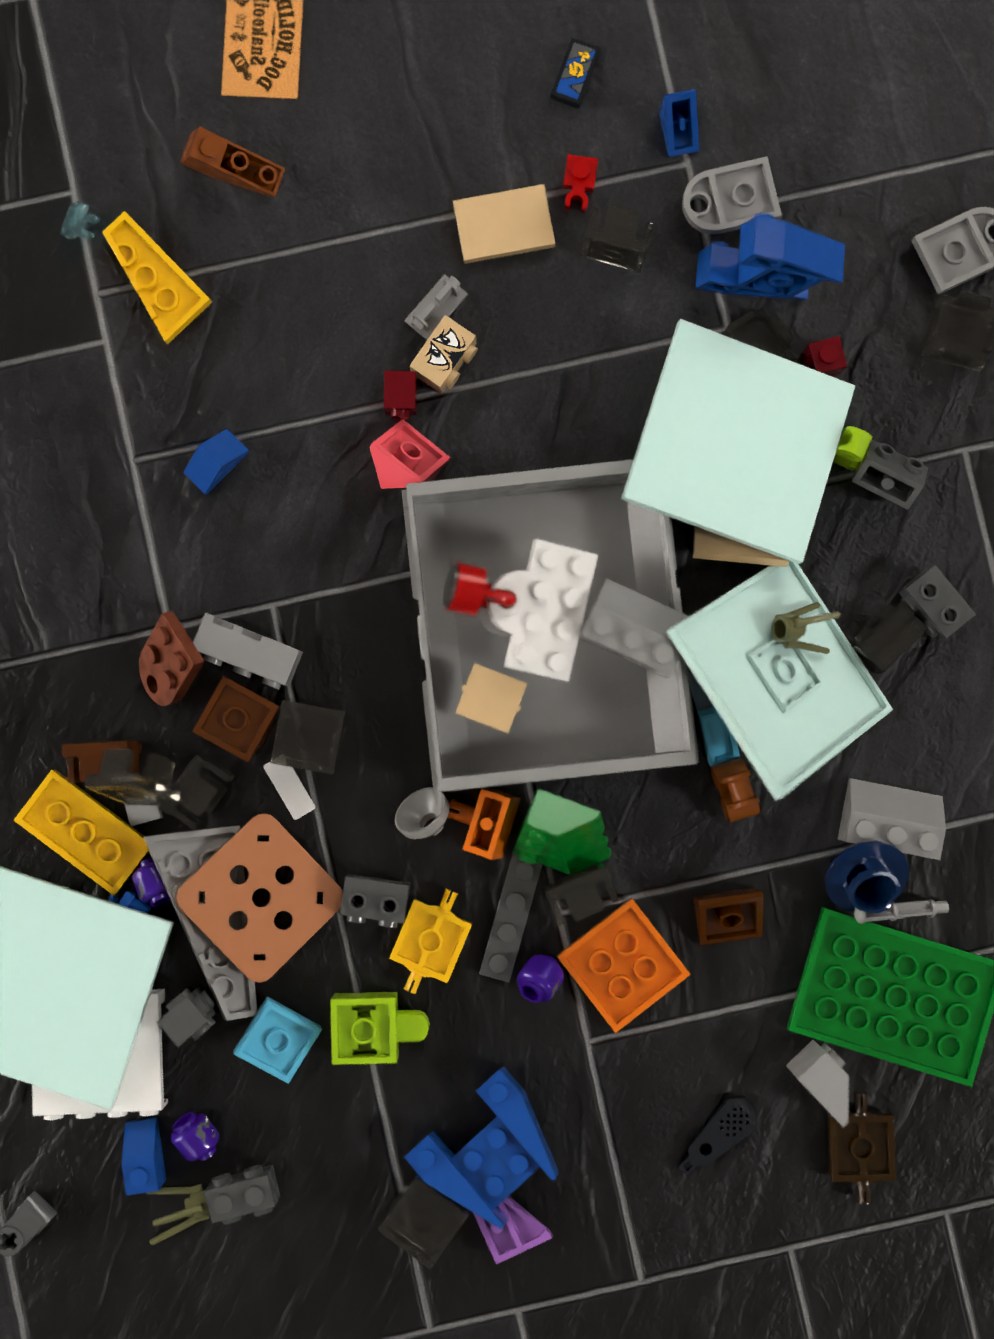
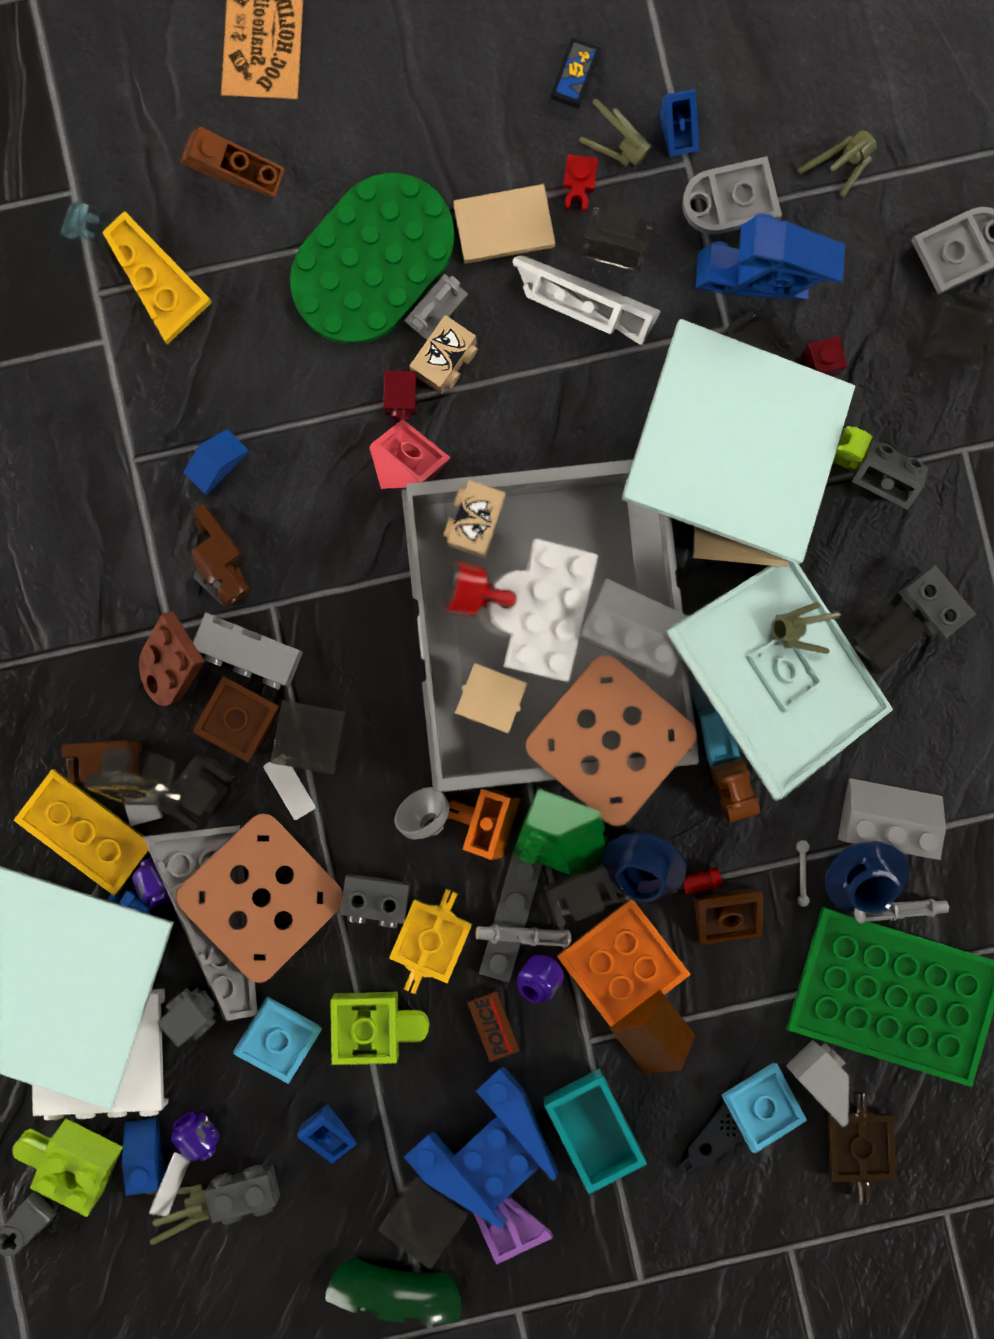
(70, 1165): none -> lime brick
(170, 1185): none -> white sticker
(216, 560): none -> reddish brown plate
(326, 1134): none -> blue slope
(372, 258): none -> green plate
(395, 1293): none -> dark green brick
(475, 518): none -> tan brick
(493, 1026): none -> reddish brown tile
(524, 935): none -> light grey piece
(585, 300): none -> white wedge
(594, 1131): none -> teal piece
(633, 146): none -> olive plant
(644, 865): none -> dark blue helmet
(646, 737): none -> nougat piece
(655, 1035): none -> reddish brown slope
(702, 880): none -> red pin
(764, 1107): none -> medium azure tile
(802, 847): none -> light grey hinge
(855, 150): none -> olive plant

